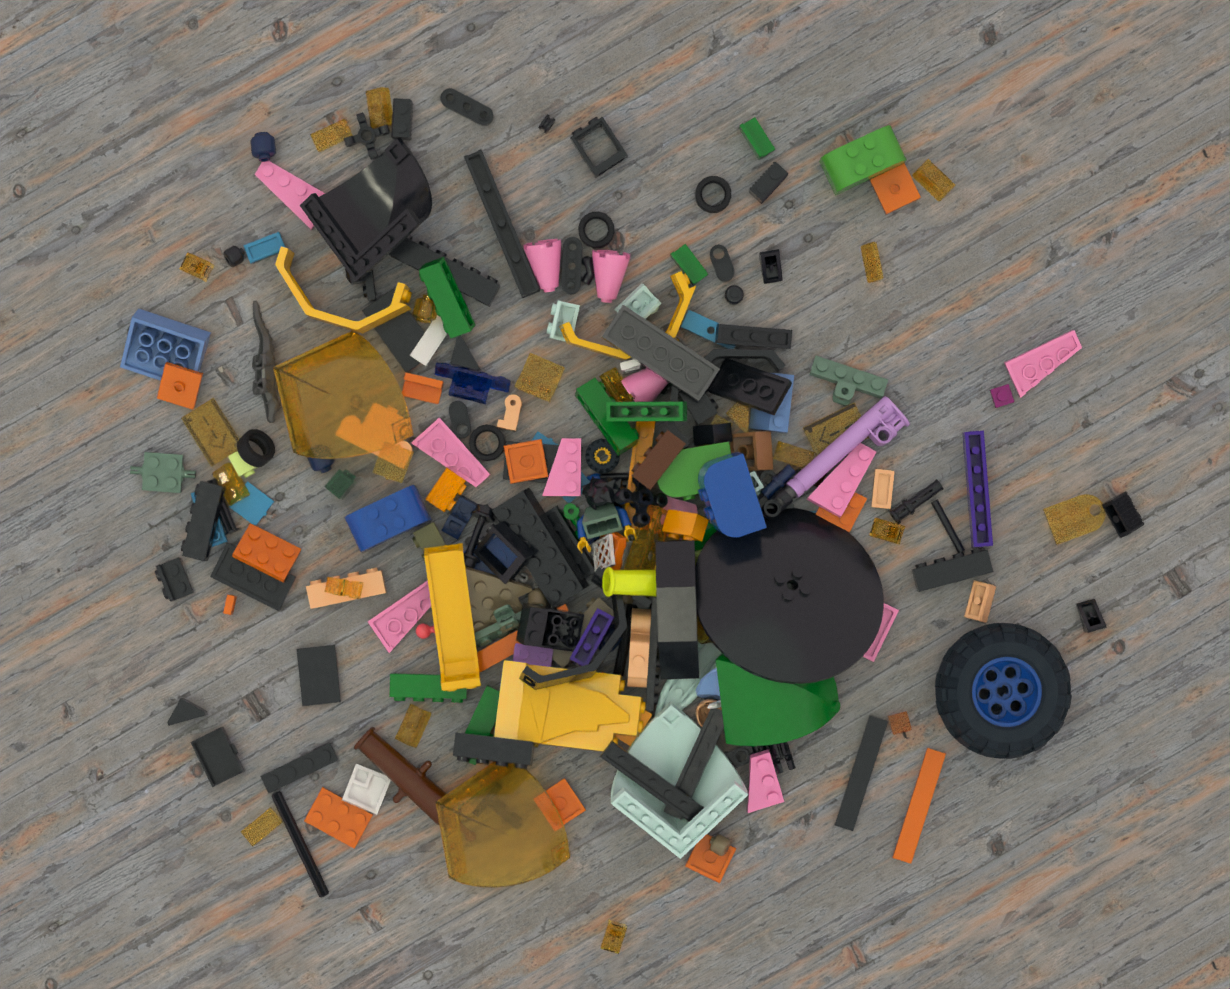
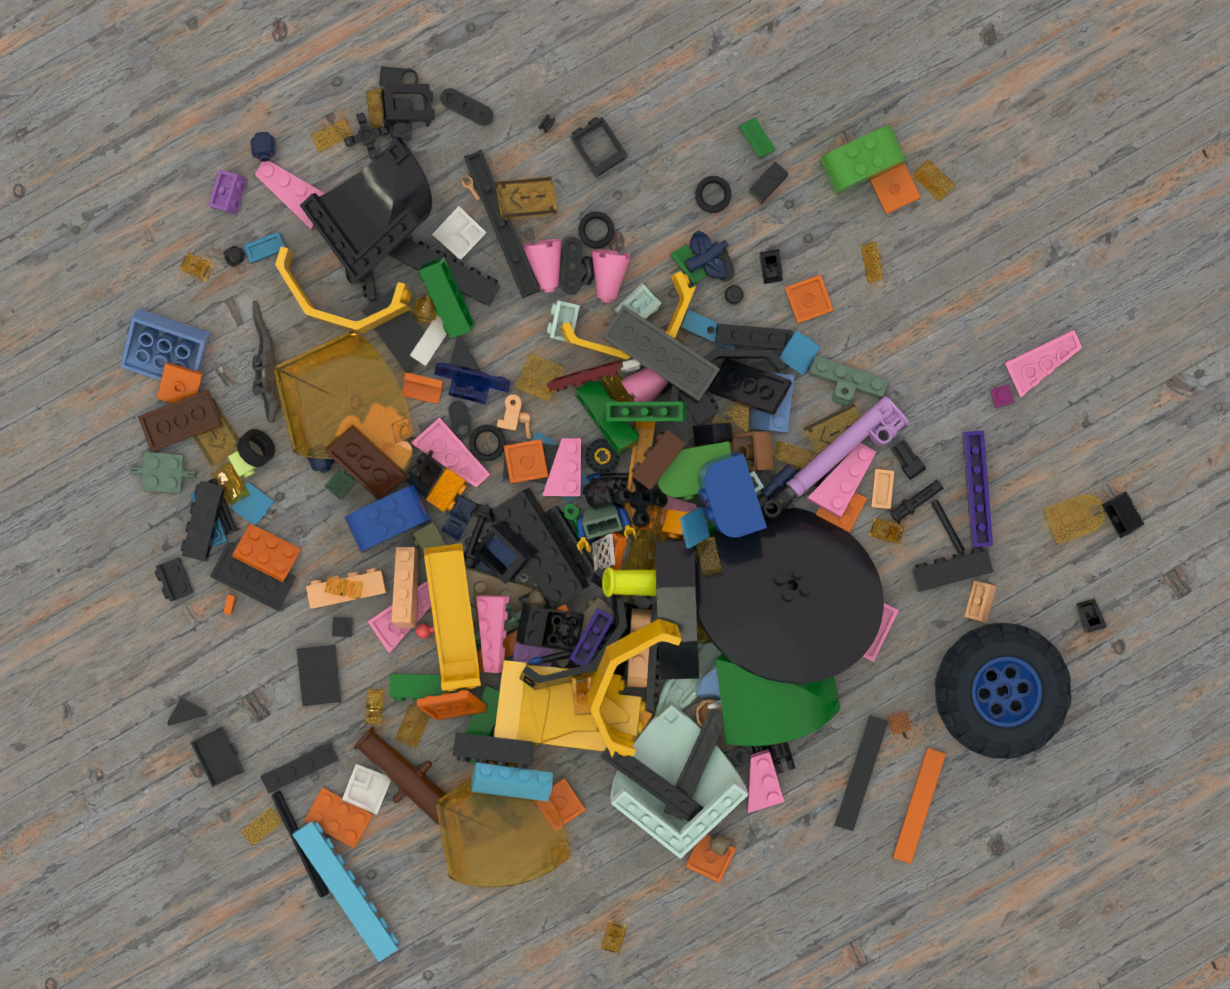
(180, 420): none -> reddish brown tile
(228, 192): none -> medium lavender bracket
(342, 627): none -> black plate
(345, 890): none -> medium azure brick
(366, 462): none -> reddish brown tile
(374, 706): none -> clear yellow leg
(391, 115): none -> black panel
(394, 75): none -> black piece
(405, 587): none -> light nougat brick
(424, 473): none -> black bracket
(451, 705): none -> orange plate
(459, 233): none -> white plate
(469, 184): none -> light nougat hand
(491, 625): none -> bright pink wing
(511, 781): none -> medium azure brick
(525, 418): none -> light nougat hand
(526, 198): none -> clear yellow tile
(550, 658): none -> black piece
(580, 689): none -> clear yellow slope
(592, 374): none -> dark red plate
(614, 655): none -> yellow panel
(694, 527): none -> dark azure piece
(707, 255): none -> dark blue plant
(709, 556): none -> clear yellow tile
(799, 352): none -> dark azure piece
(809, 299): none -> orange plate
(909, 462): none -> black piece

